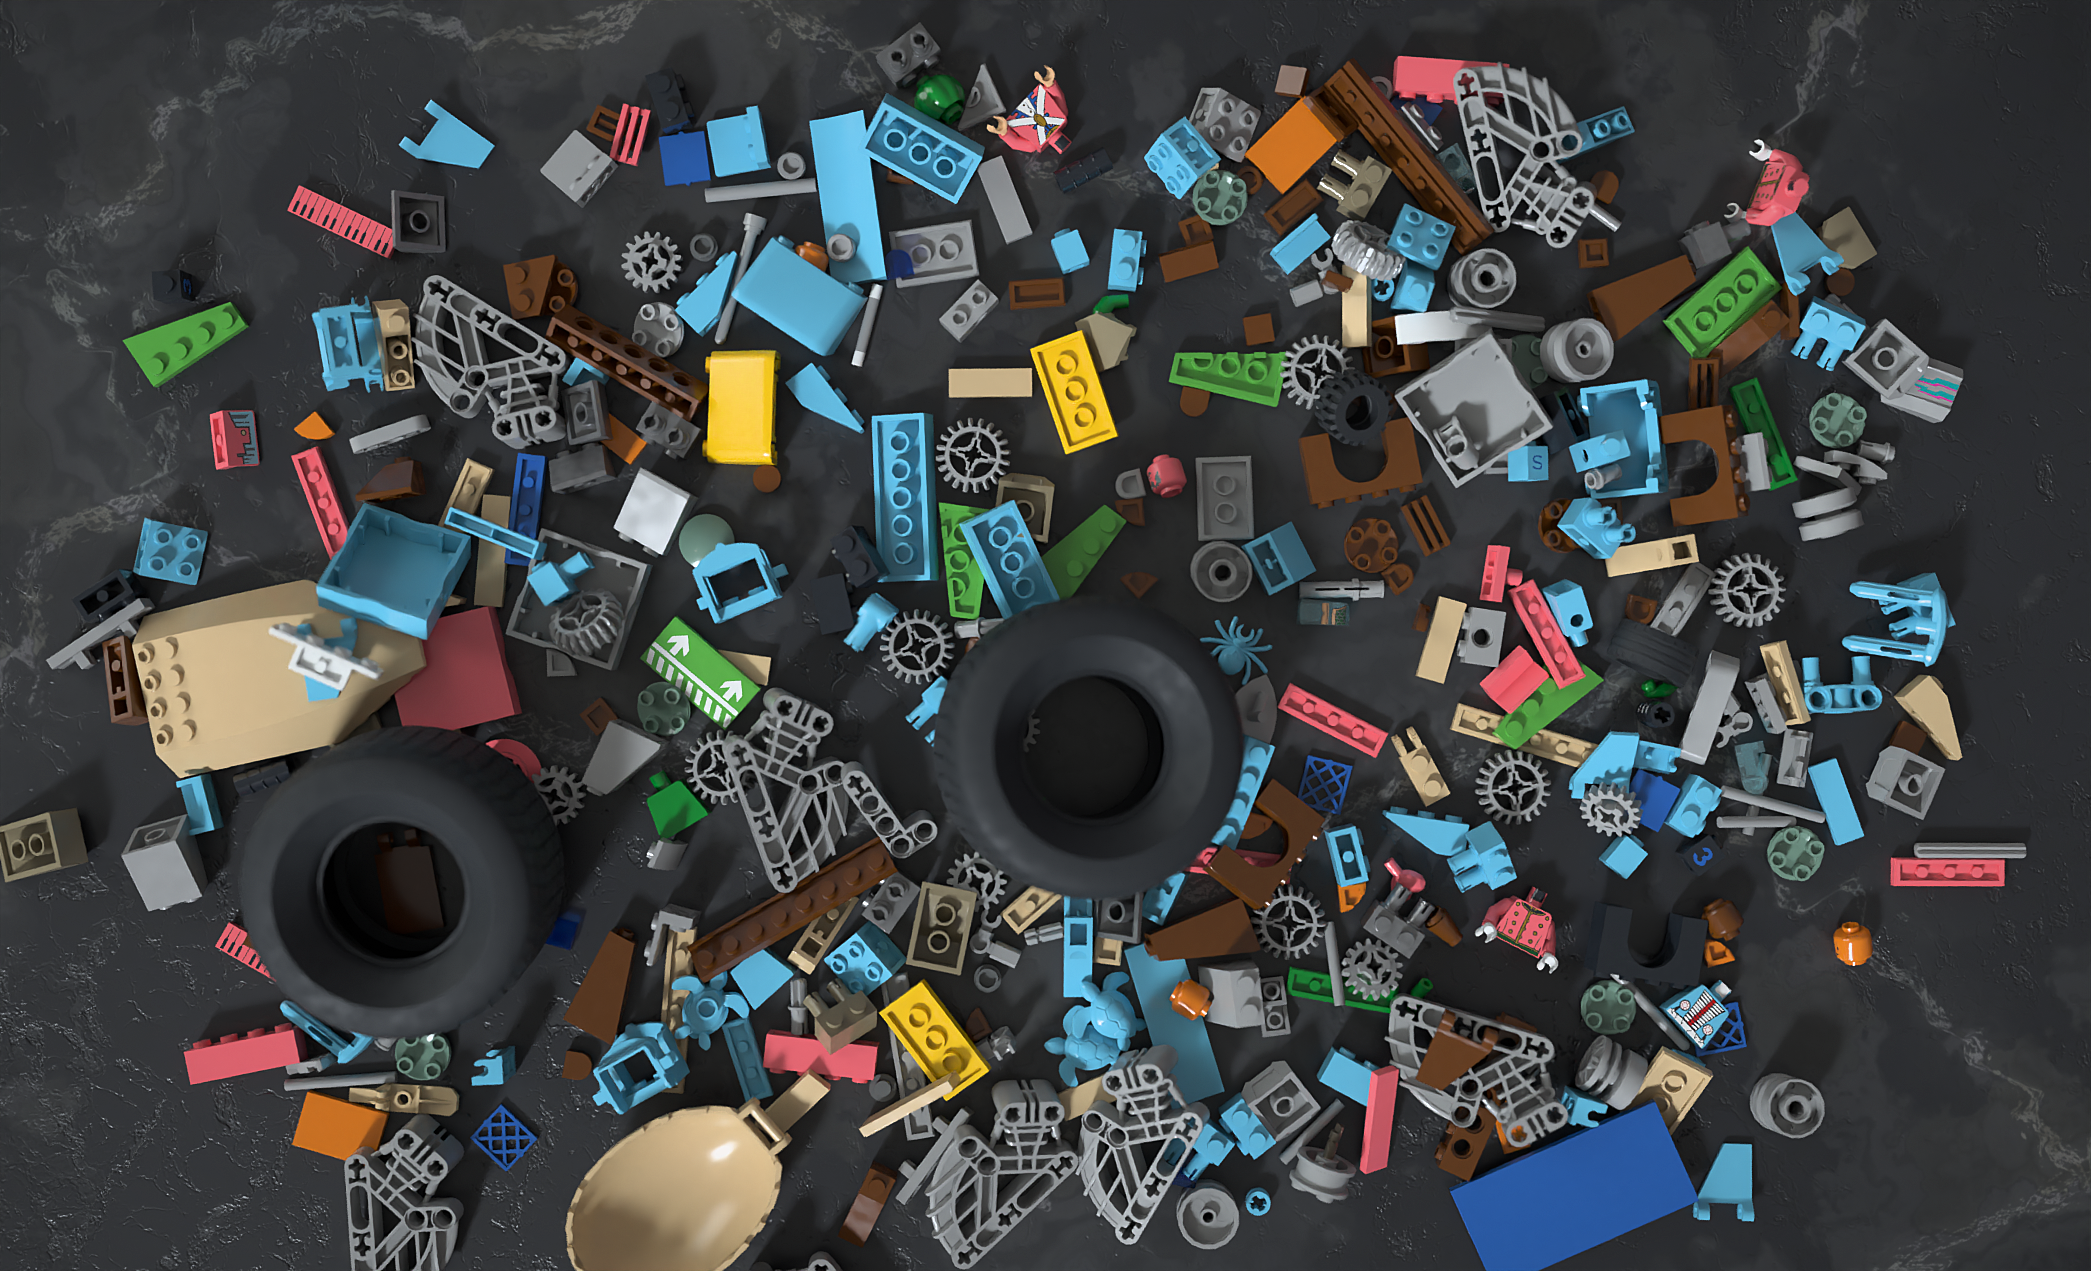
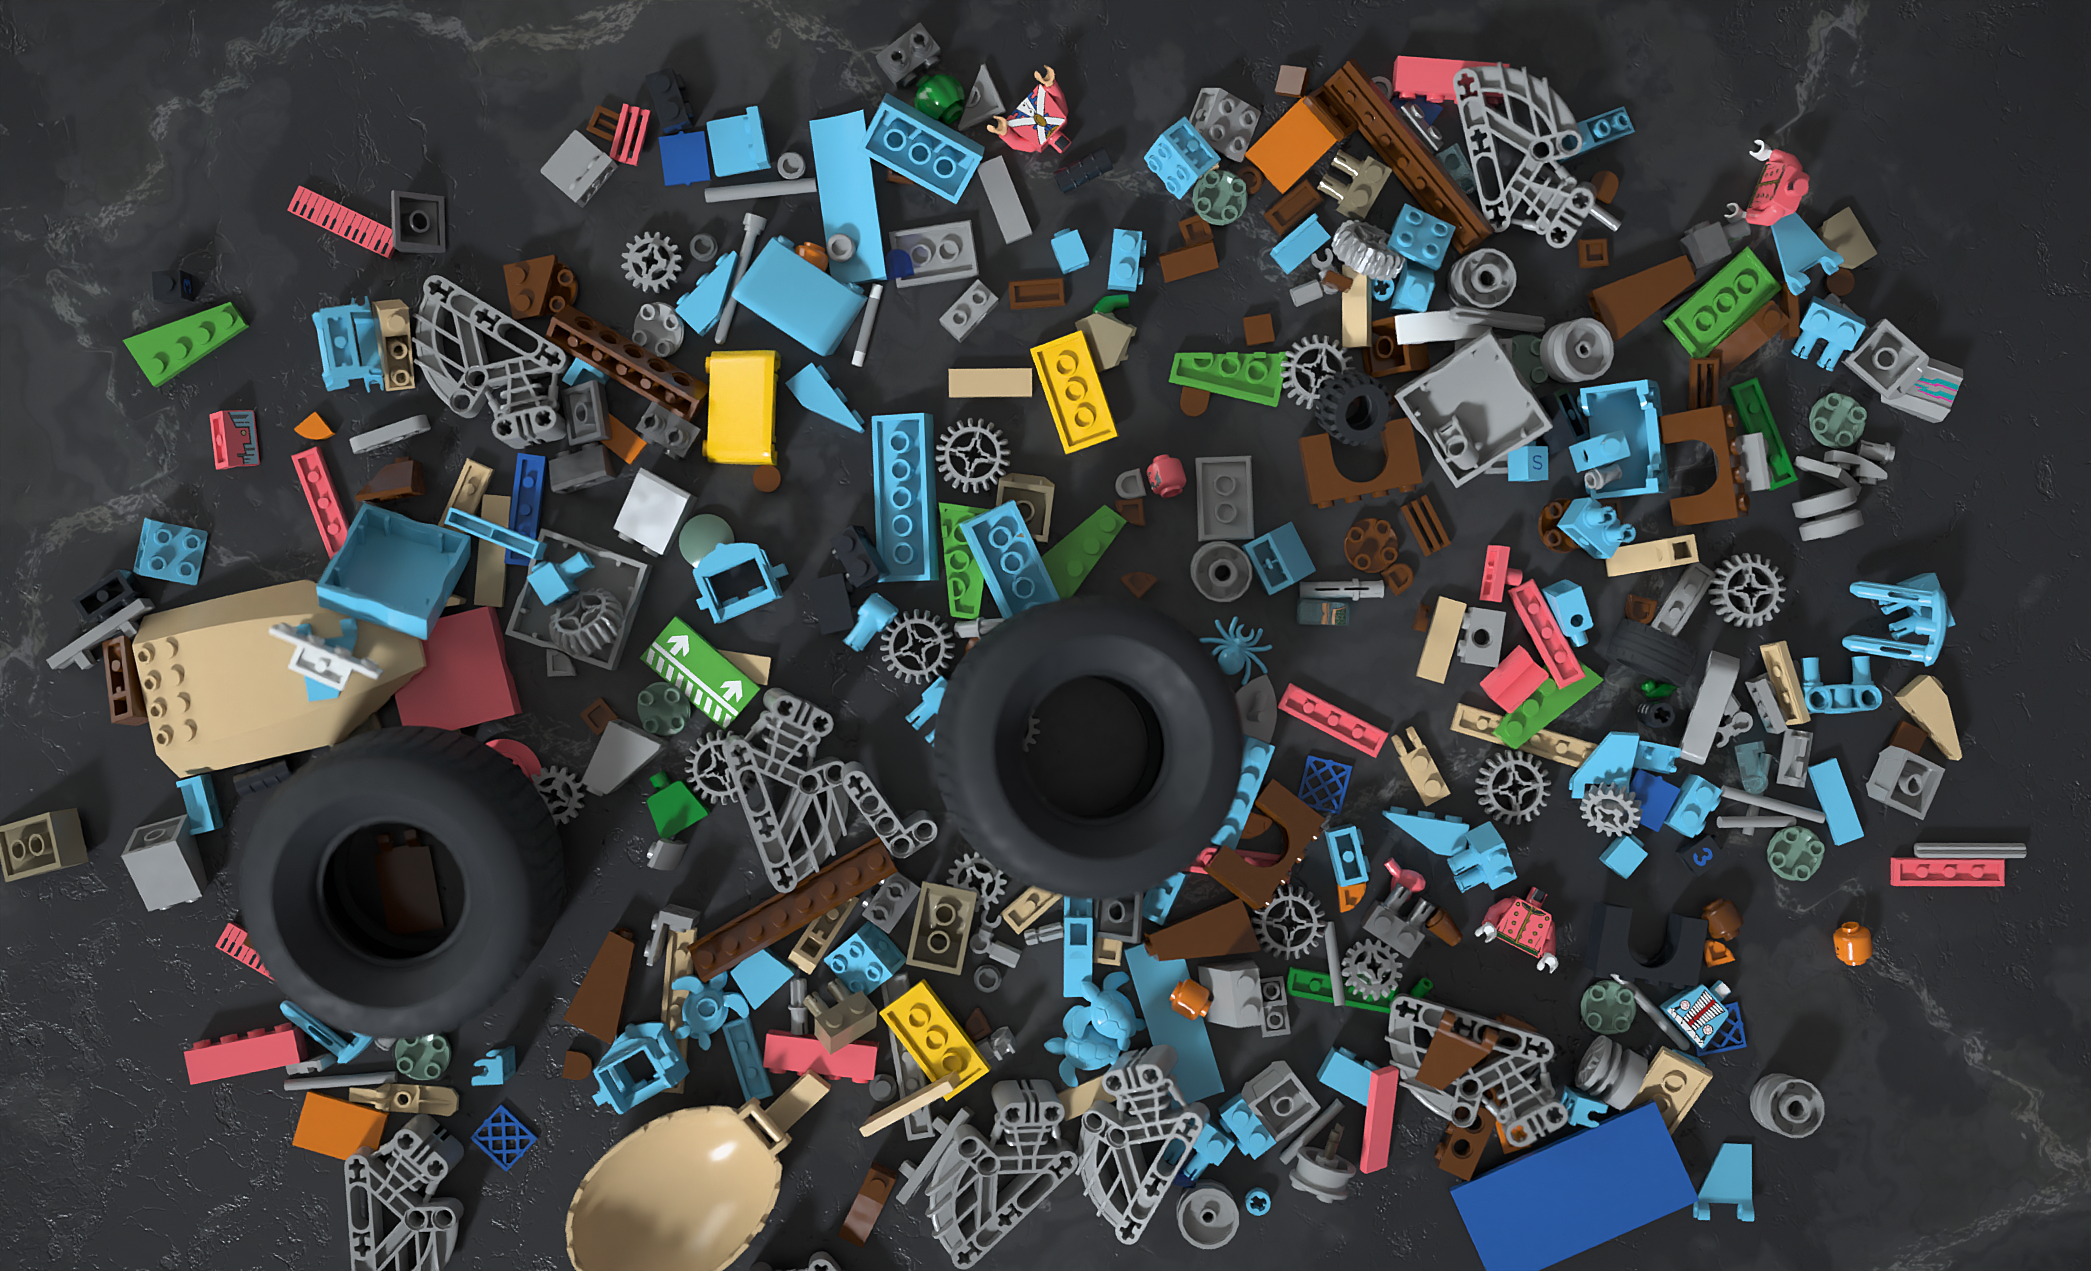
(450, 141): medium azure flag -> none
(563, 933): clear blue tile -> none

